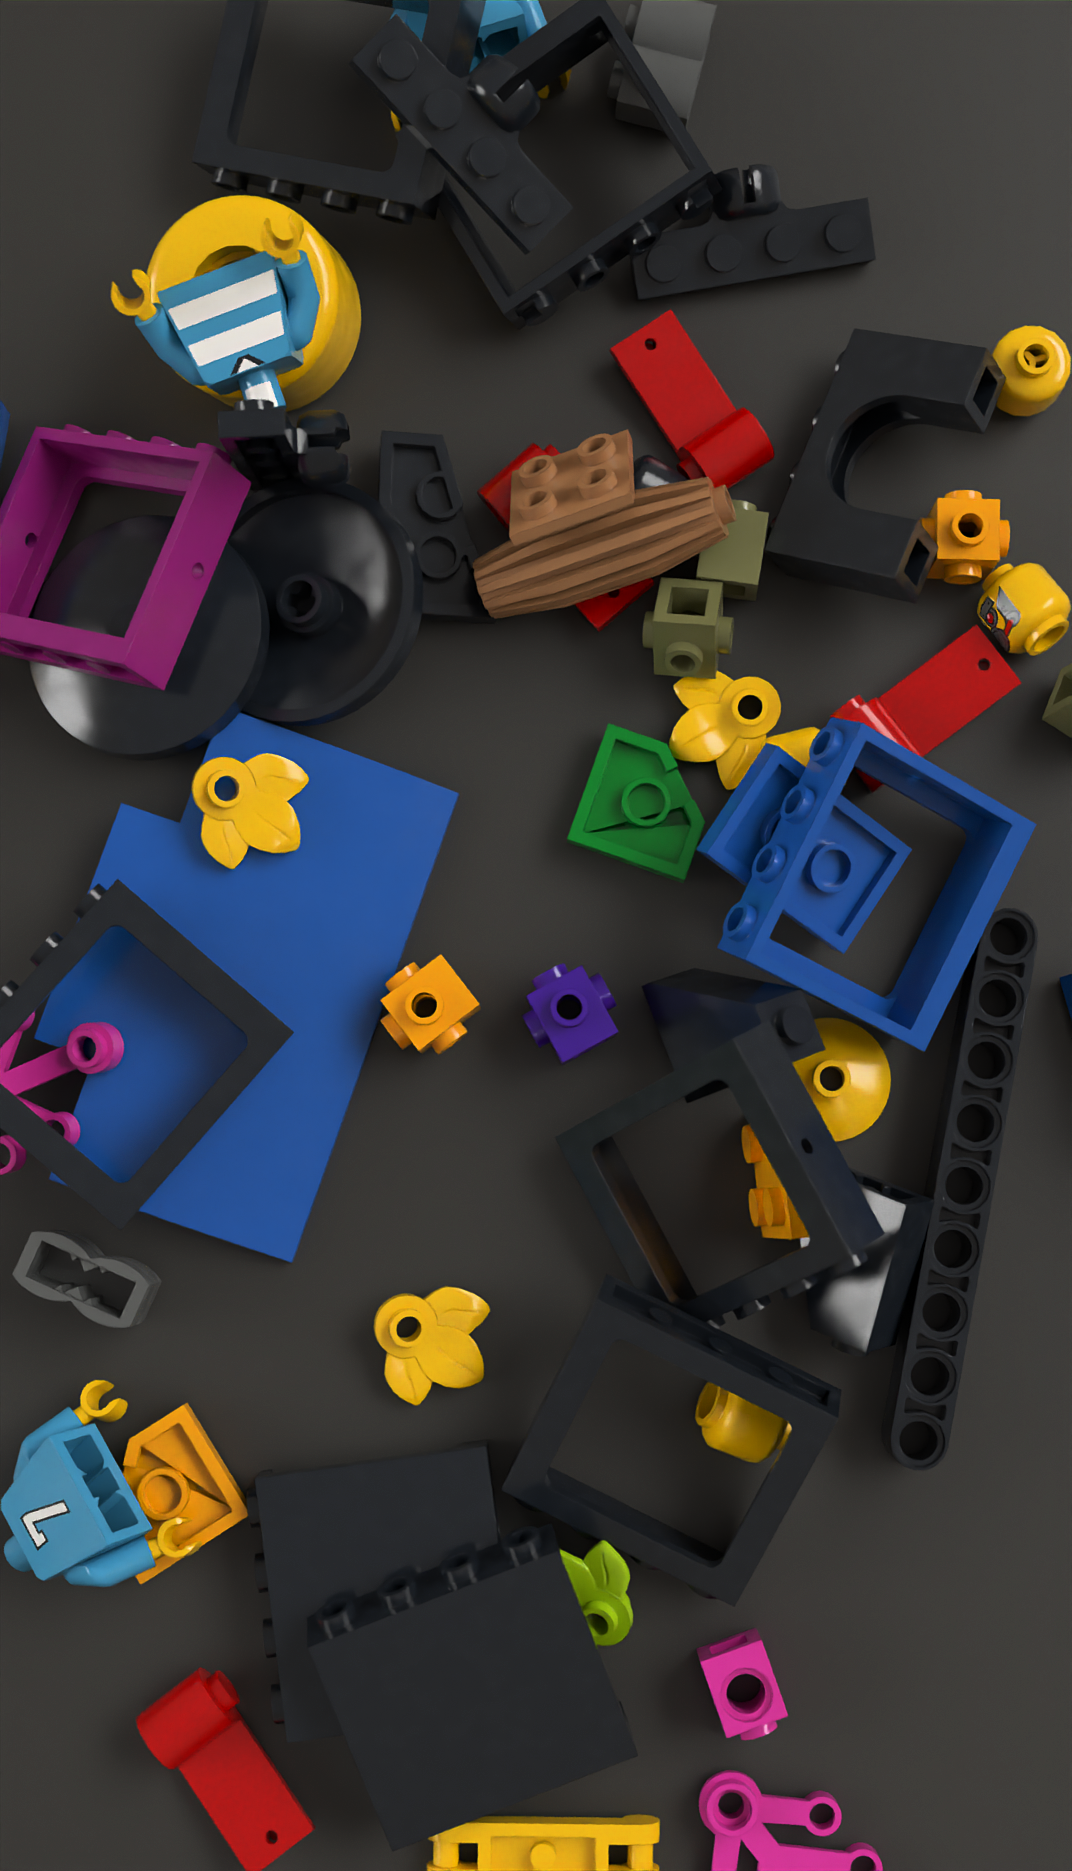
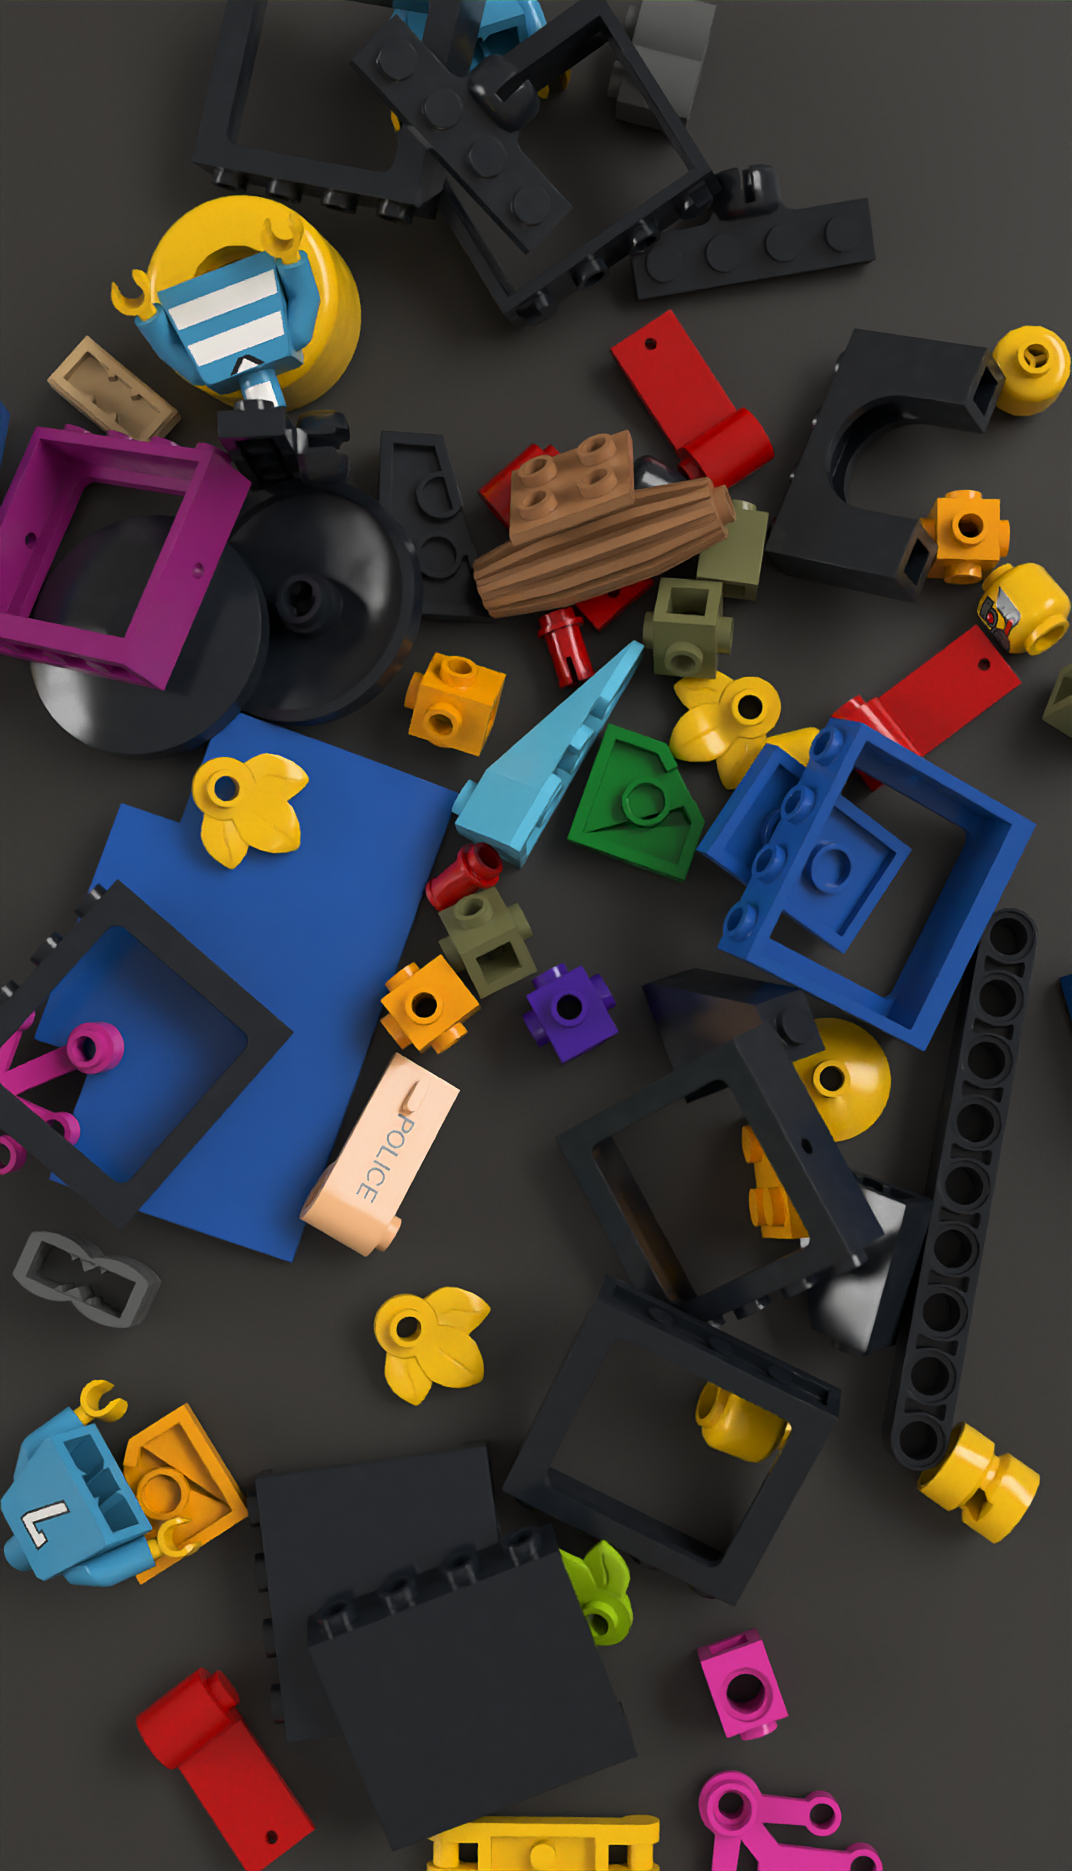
(112, 394): none -> tan plate
(367, 1182): none -> light nougat door
(454, 703): none -> light orange brick
(474, 869): none -> red pin
(487, 941): none -> olive brick
(531, 778): none -> medium azure wedge
(566, 645): none -> red pin
(986, 1487): none -> yellow wheel

